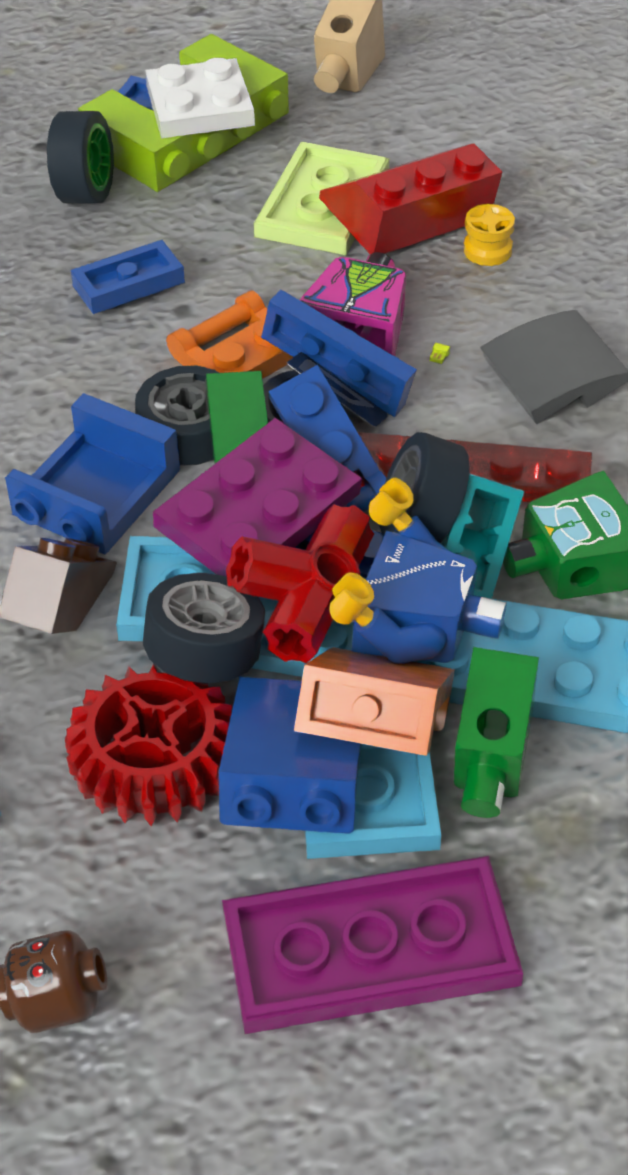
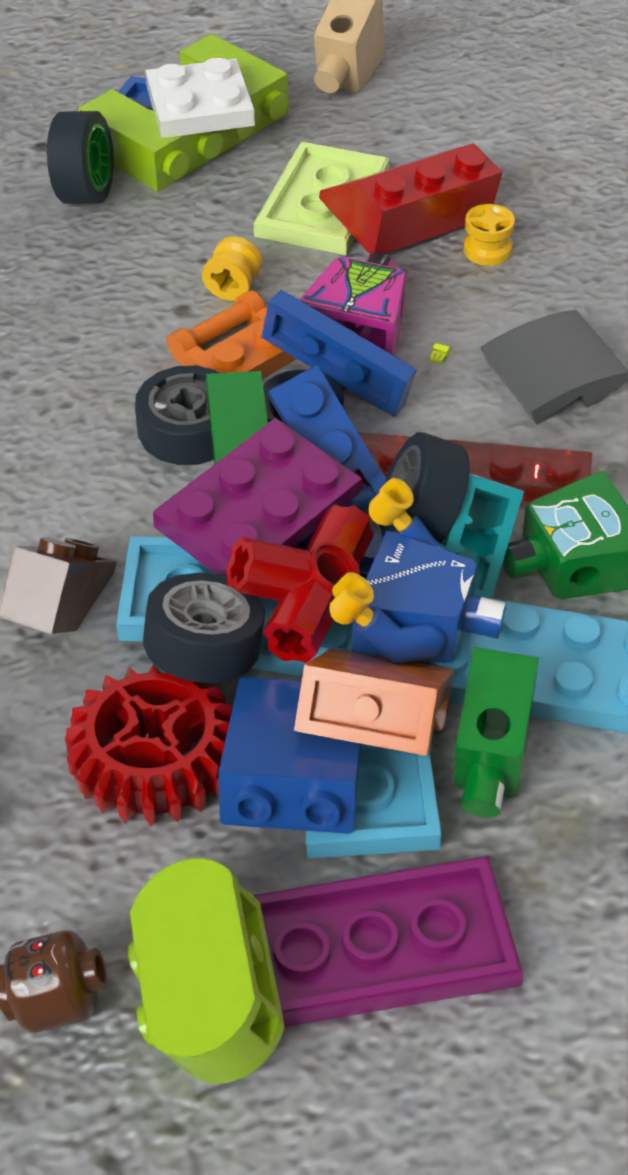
(98, 475): blue panel -> none
(127, 276): blue plate -> none
(204, 972): none -> lime brick
(232, 268): none -> yellow wheel
(346, 395): black sticker -> none

